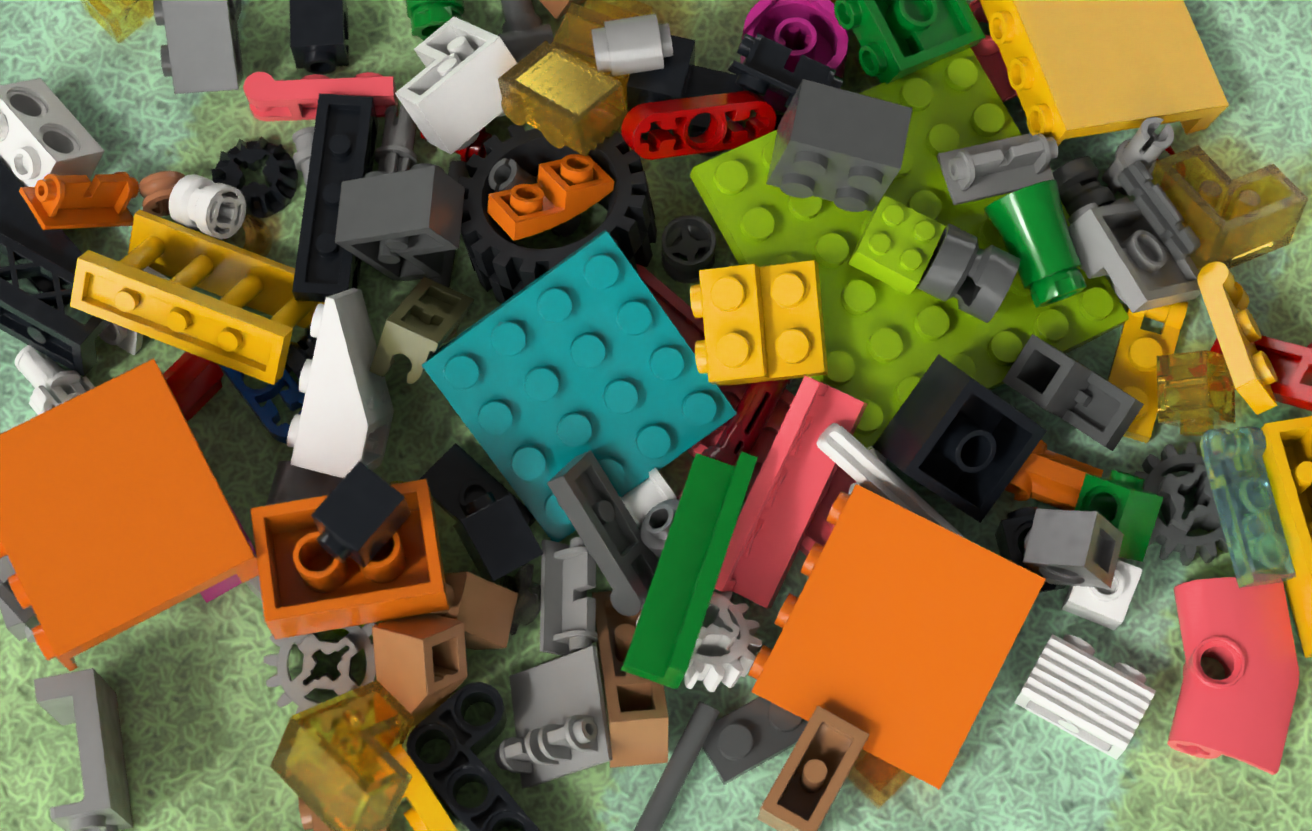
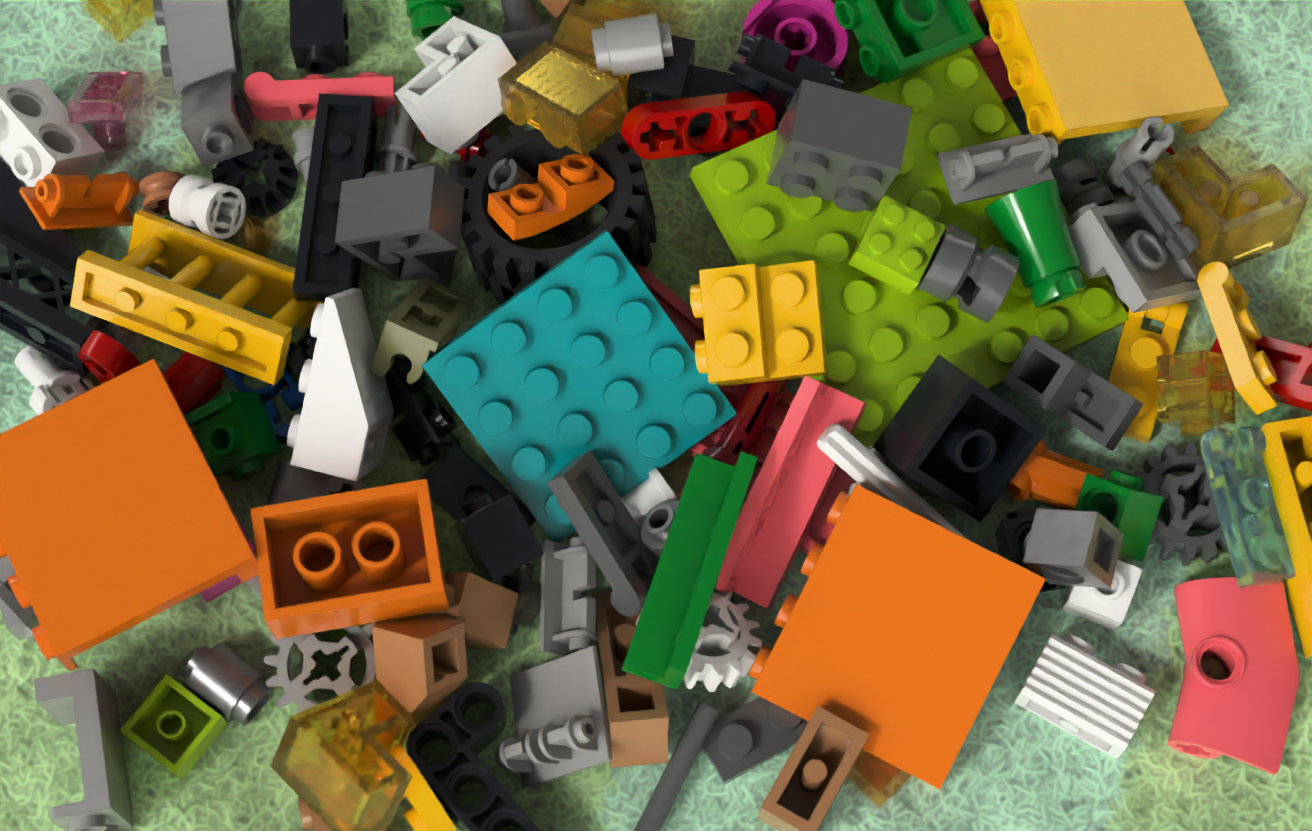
(106, 103): none -> clear pink tile
(106, 357): none -> red beam
(174, 727): none -> lime piece
(217, 119): none -> flat silver brick
(227, 683): none -> flat silver brick
(235, 434): none -> green brick
(359, 516): black brick -> none
(427, 422): none -> black hinge
(688, 237): dark grey wheel -> none

